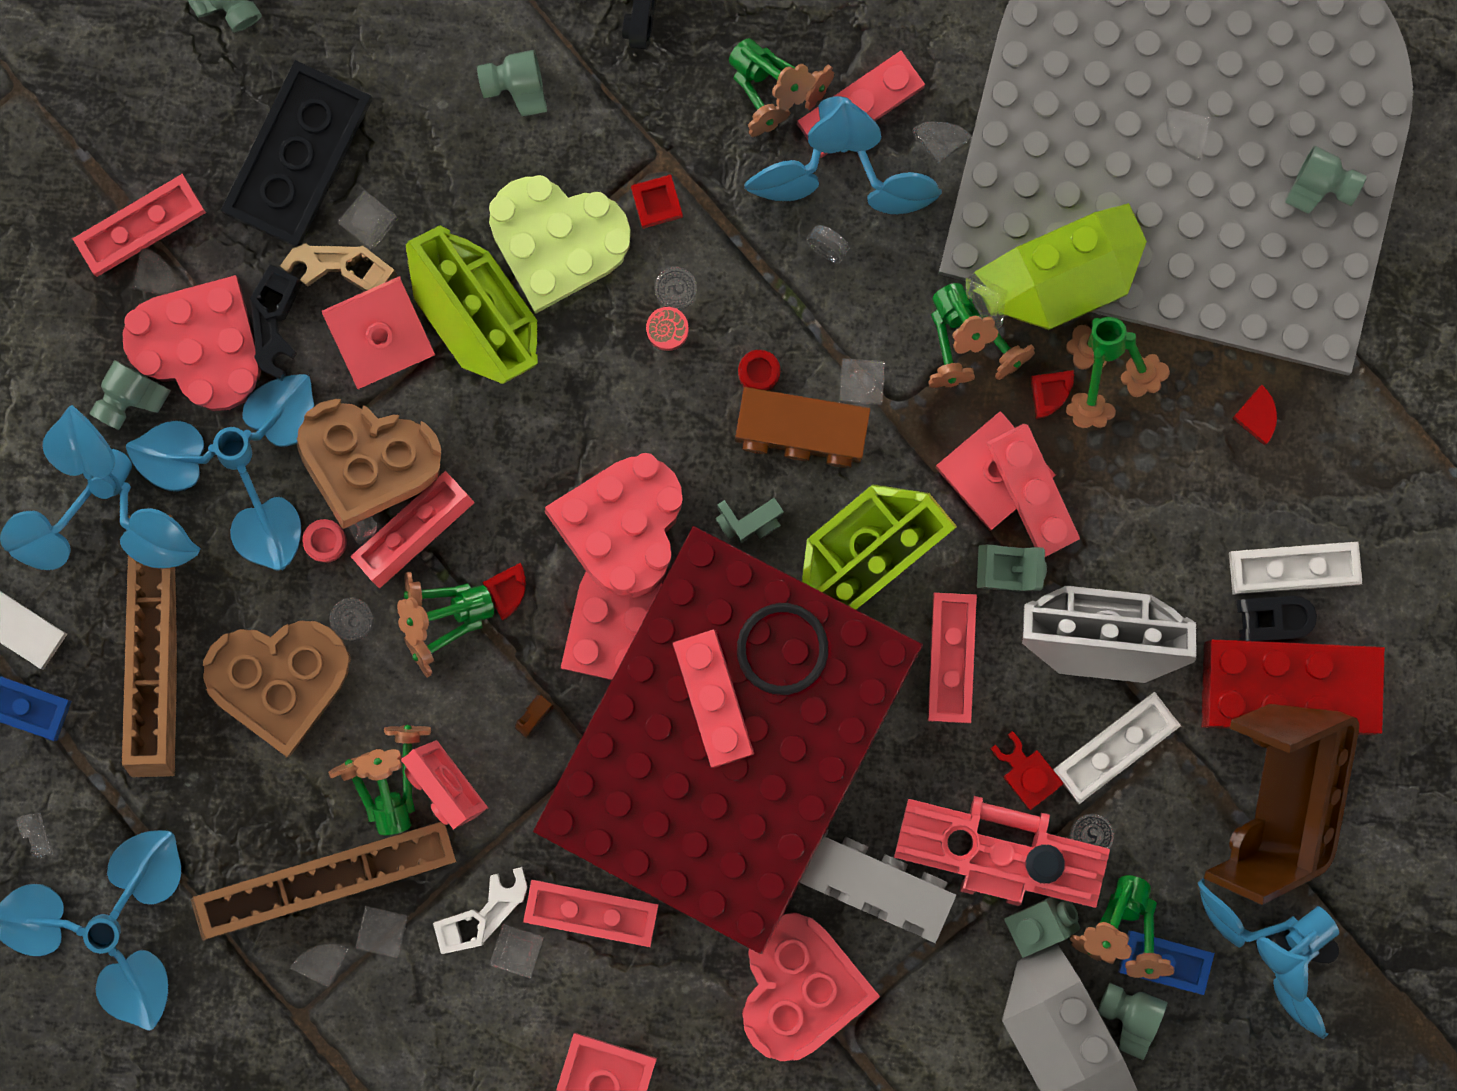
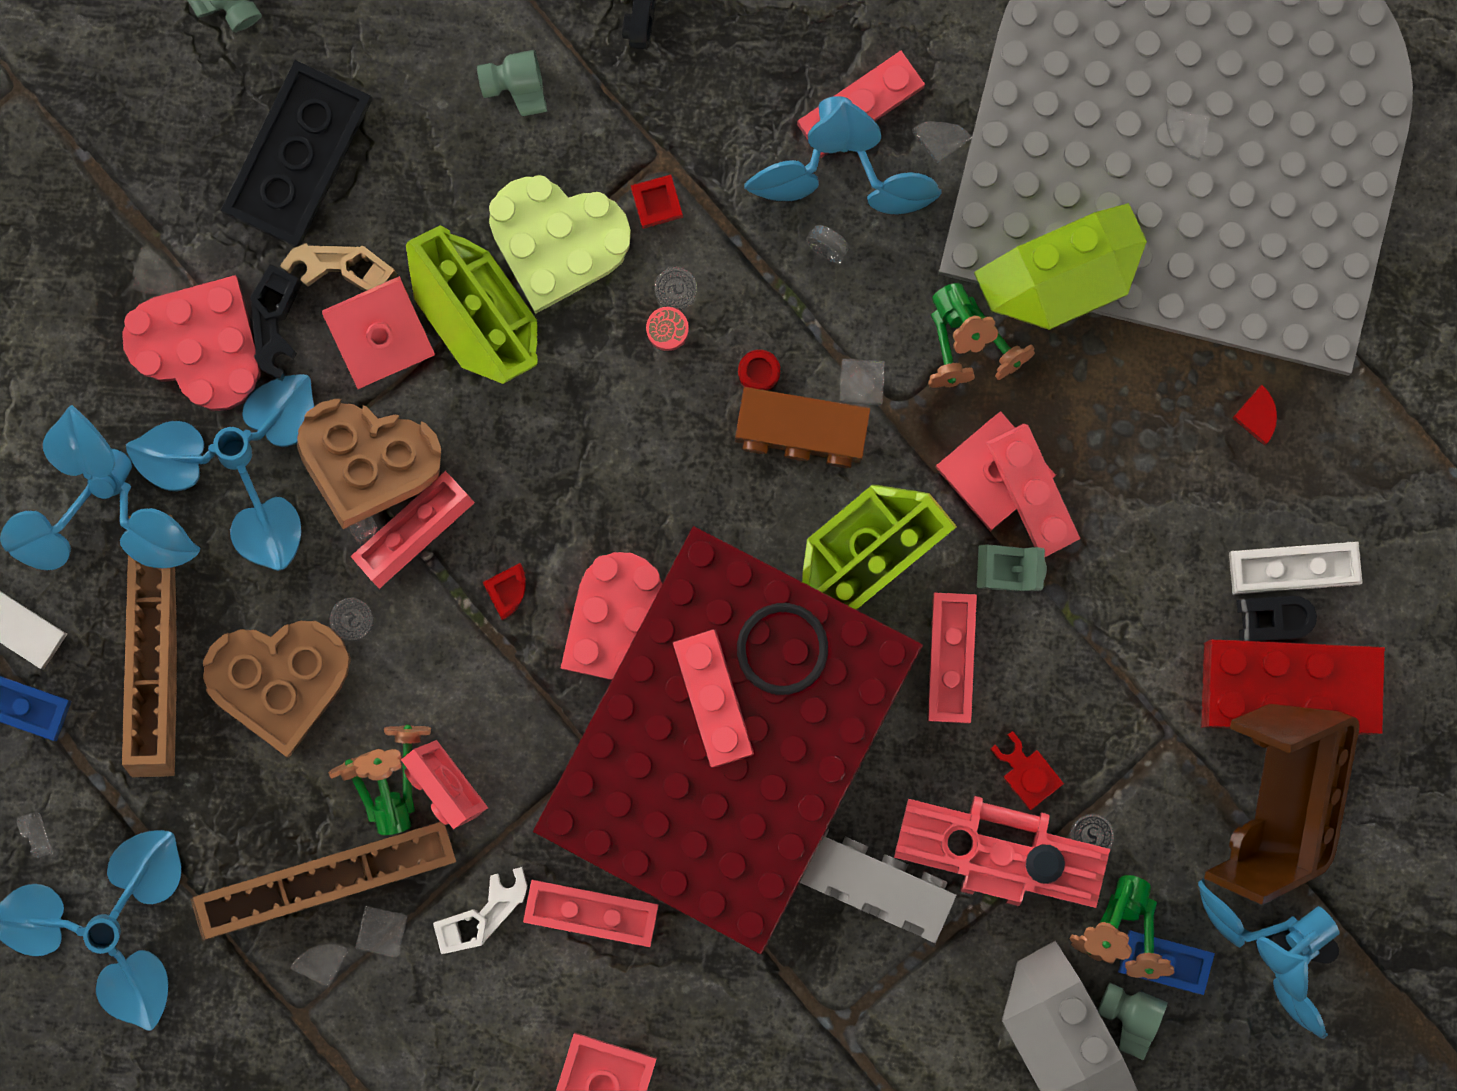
(127, 388): sand green piece -> none
(139, 225): coral plate -> none
(324, 541): coral tile -> none
(368, 220): clear plate -> none
(468, 606): plant -> none
(516, 951): clear tile -> none
(533, 716): reddish brown tile -> none
(621, 524): coral plate -> none
(759, 522): sand green bracket -> none
(792, 85): plant -> none
(802, 990): coral plate -> none
(987, 298): clear tile -> none
(1042, 925): sand green bracket -> none
(1051, 391): red tile -> none
(1102, 344): plant -> none
(1108, 634): light grey wedge -> none
(1116, 747): white tile -> none
(1320, 175): sand green piece -> none

